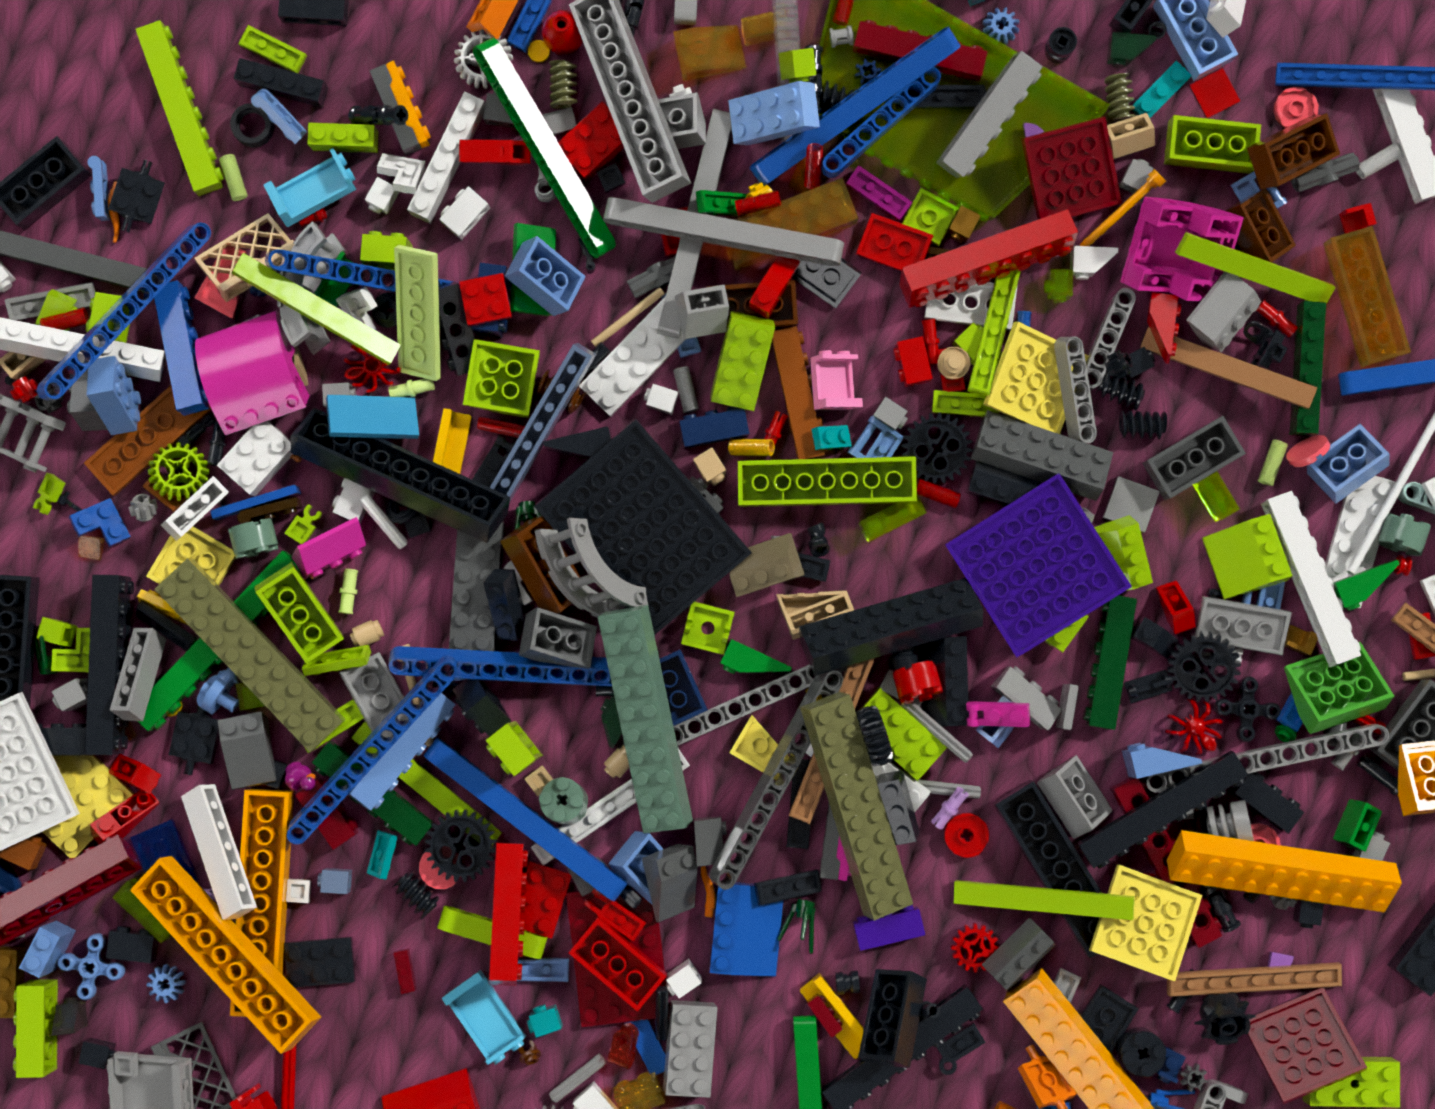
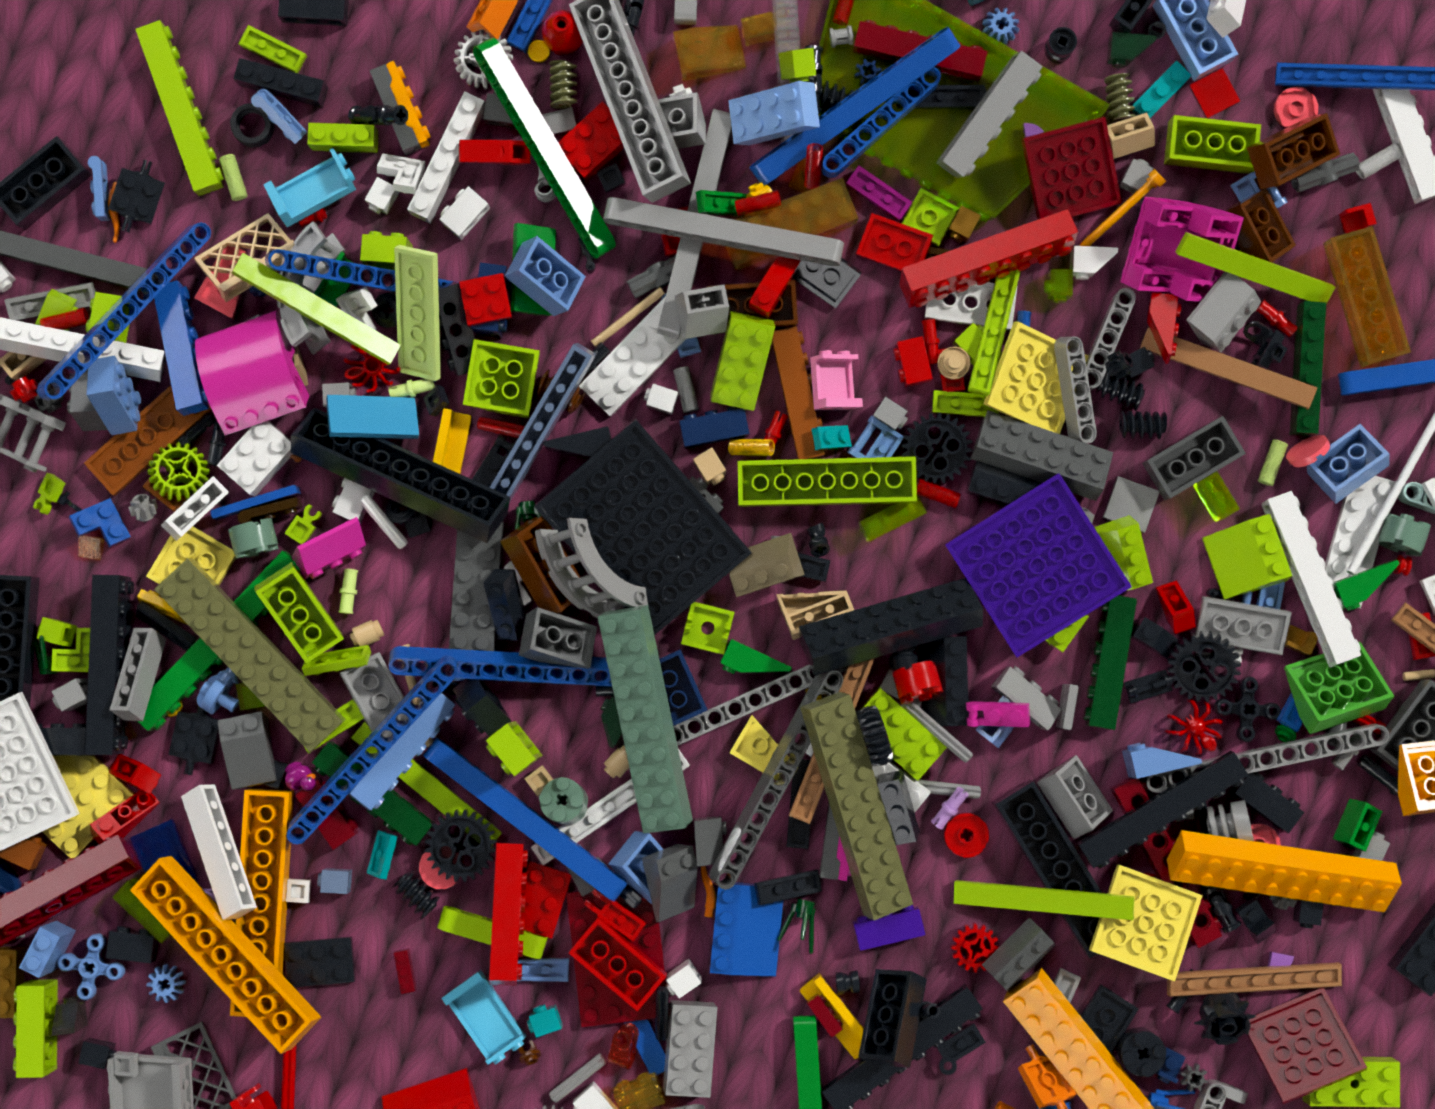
(436, 400): none -> black plate
(1256, 920): none -> black slope

